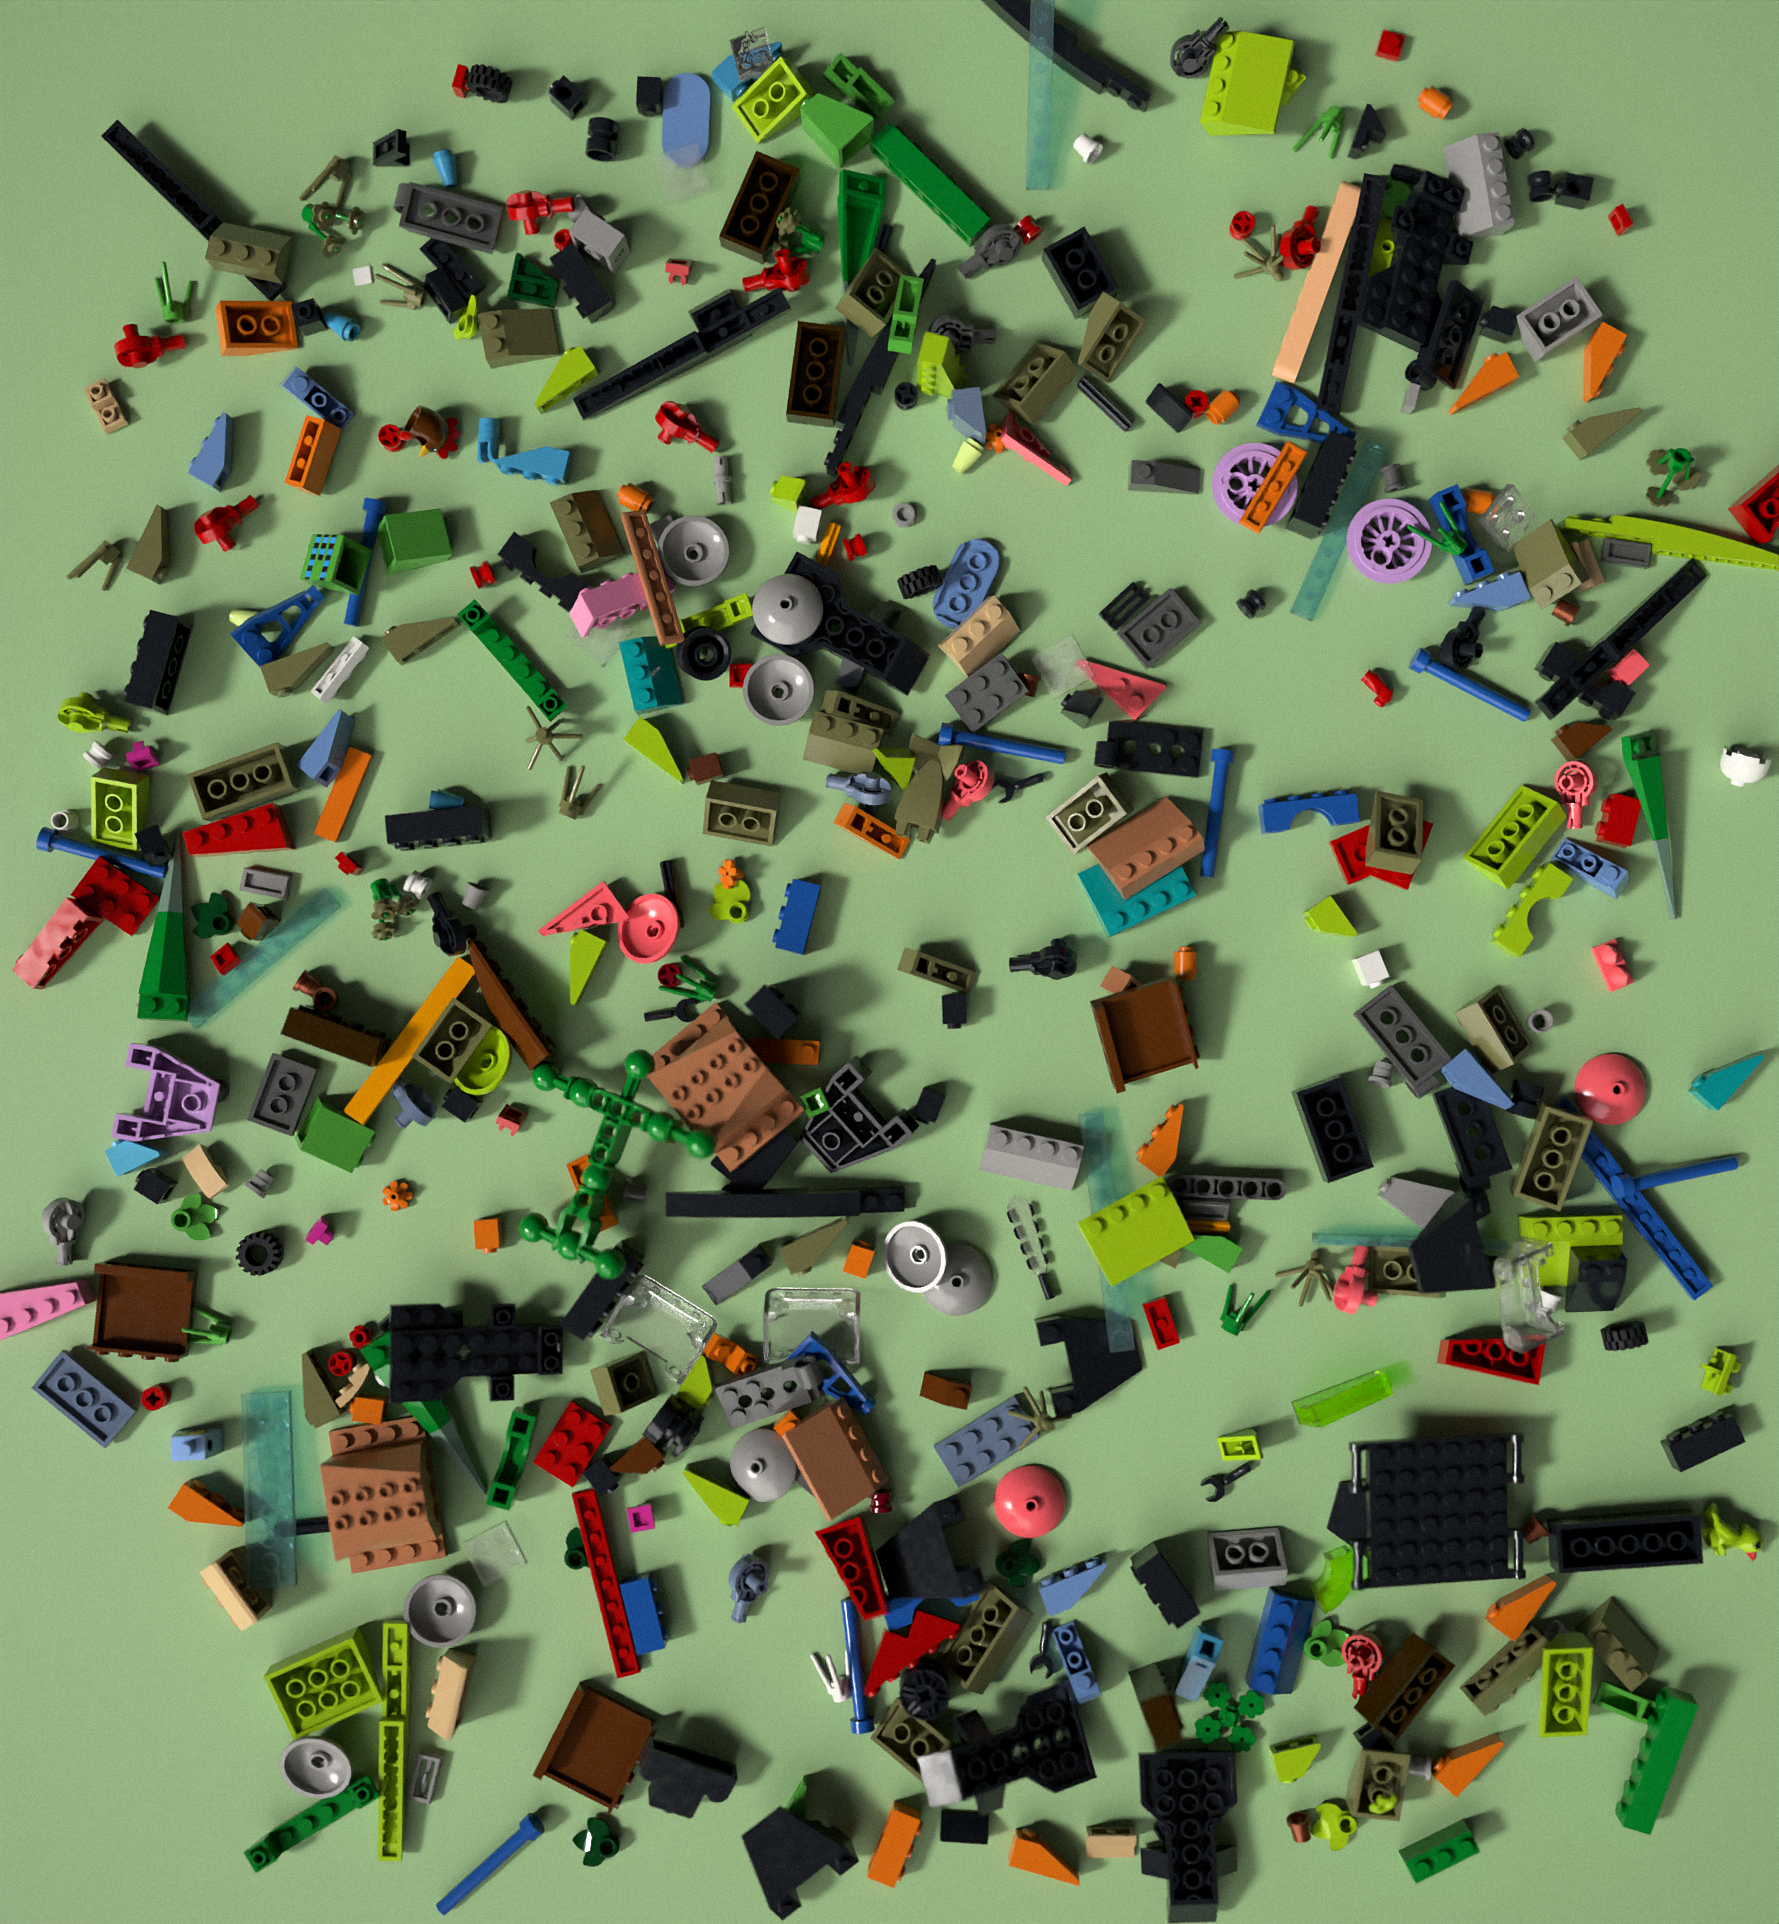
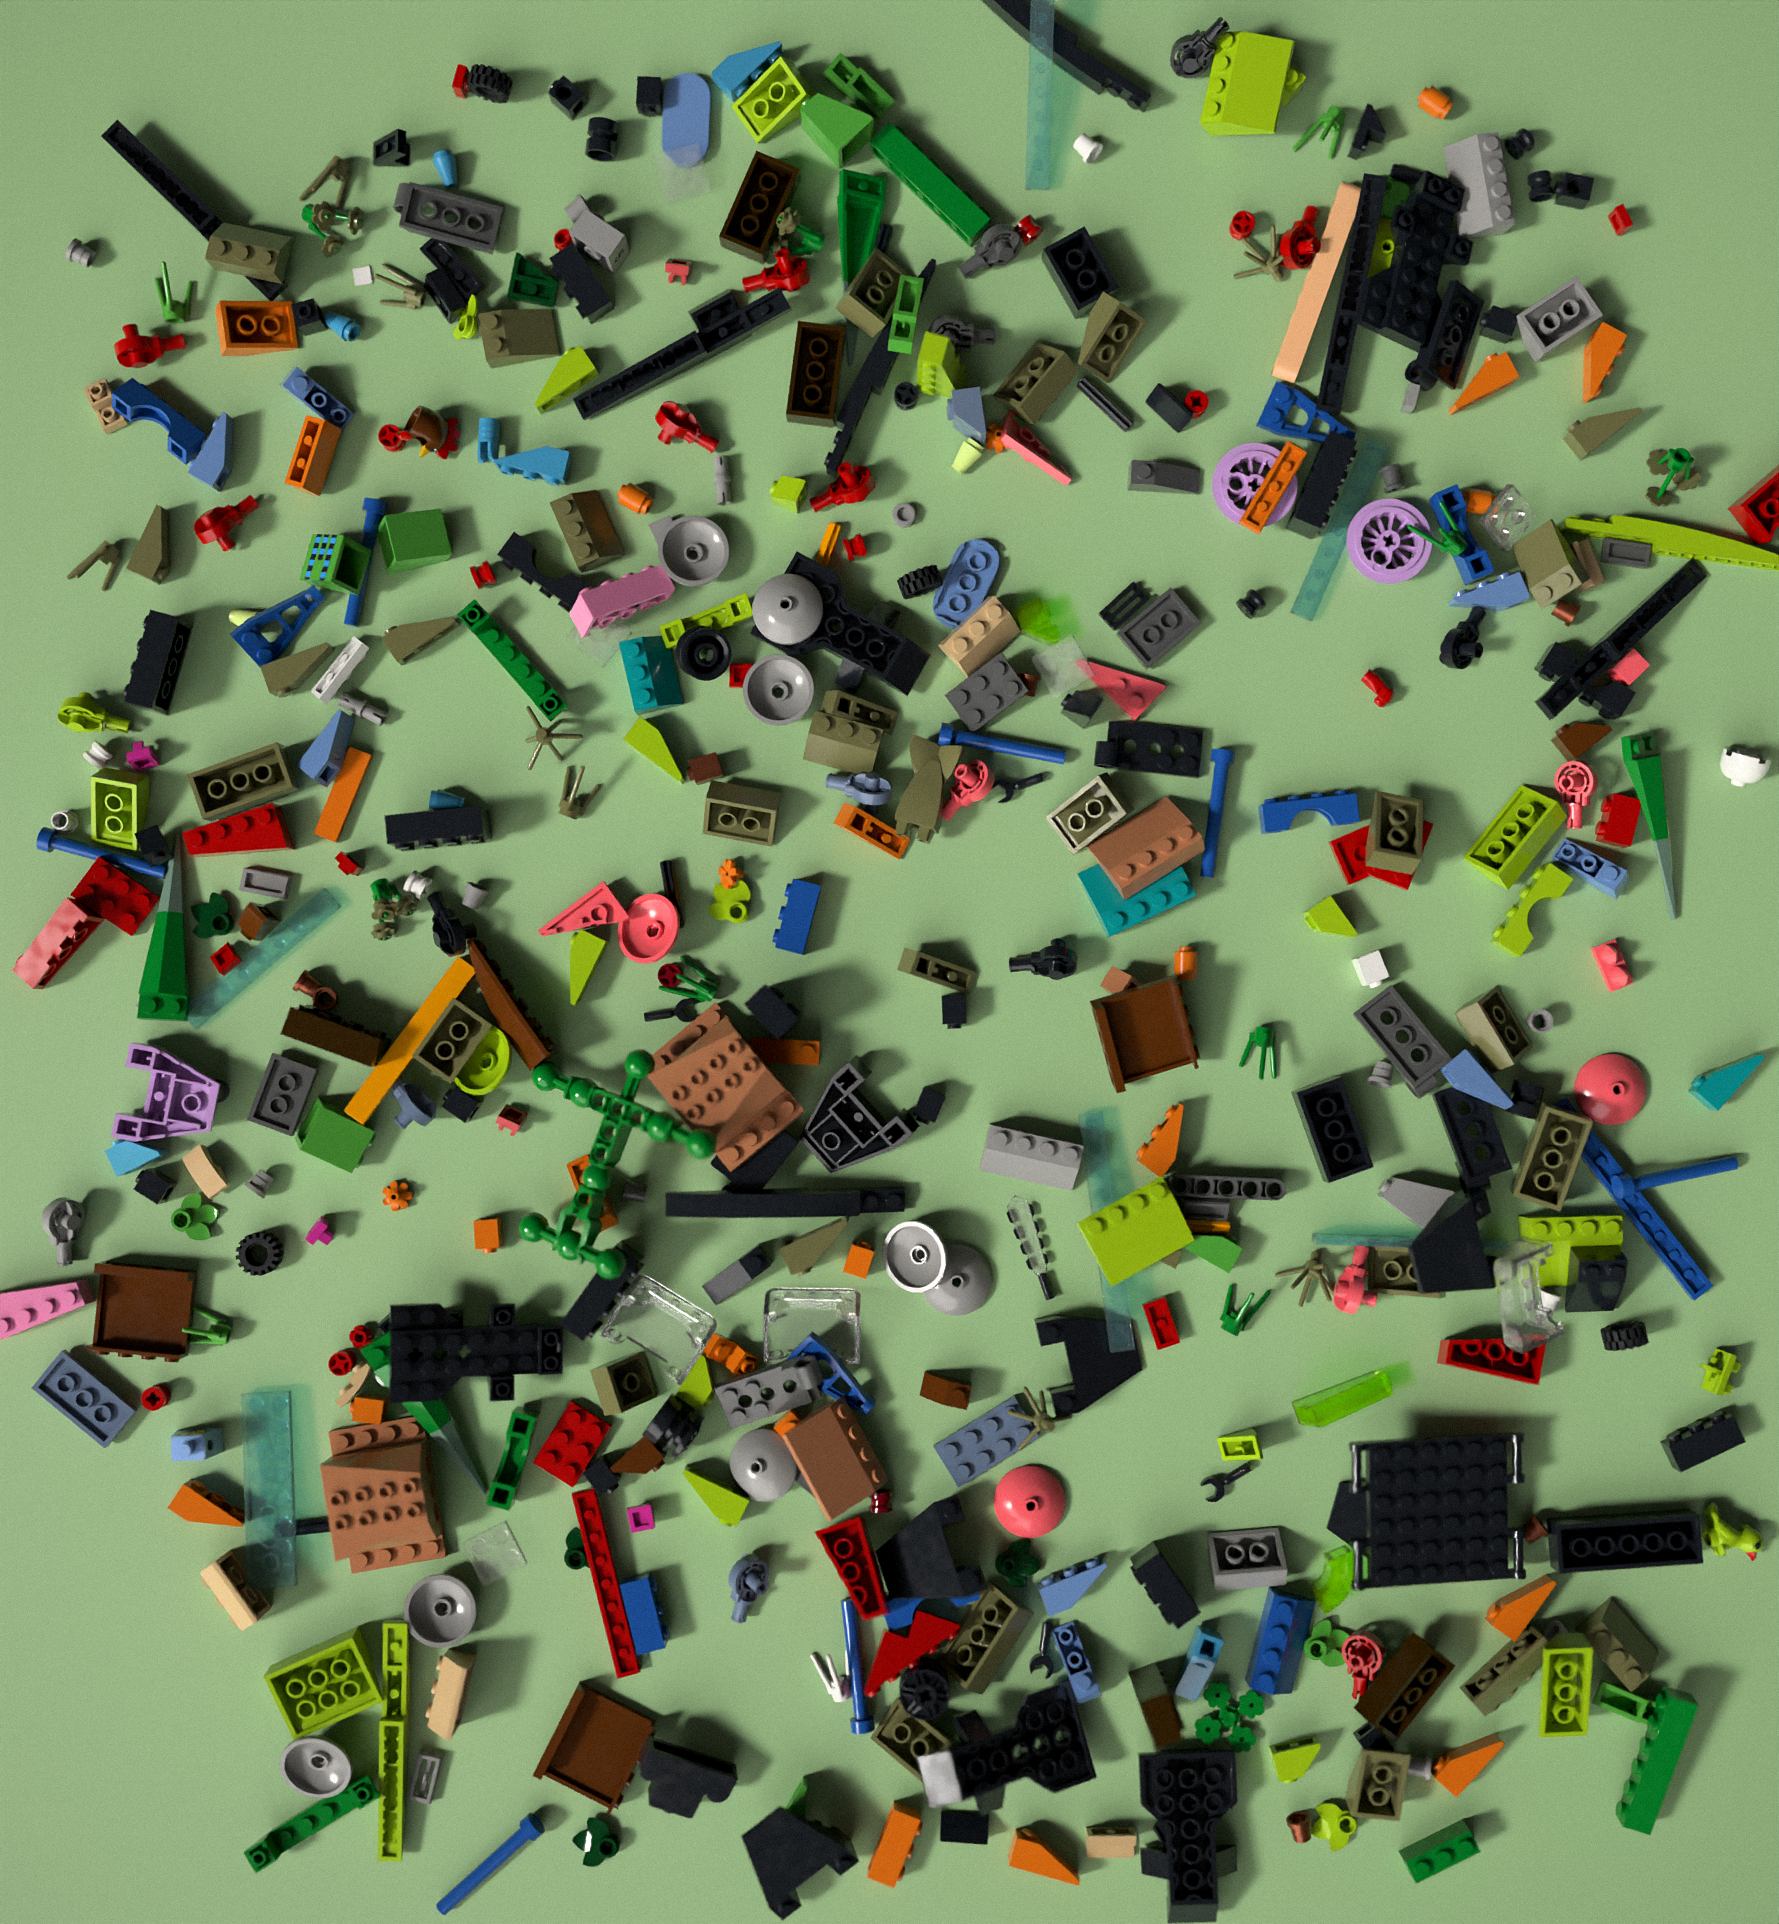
(80, 253): none -> light grey piece
(138, 403): none -> blue arch
(318, 1392): olive slope -> none
(362, 708): none -> light grey pin
(530, 205): red pin -> none
(652, 577): nougat tile -> none
(751, 54): clear piece -> none
(807, 525): white brick -> none
(814, 1102): bright green slope -> none
(897, 763): lime slope -> none
(1035, 623): none -> clear neon green slope
(1222, 407): orange brick -> none
(1263, 1038): none -> green plant
(1383, 1804): lime plant -> none
(1390, 45): red plate -> none
(1422, 661): blue piece -> none

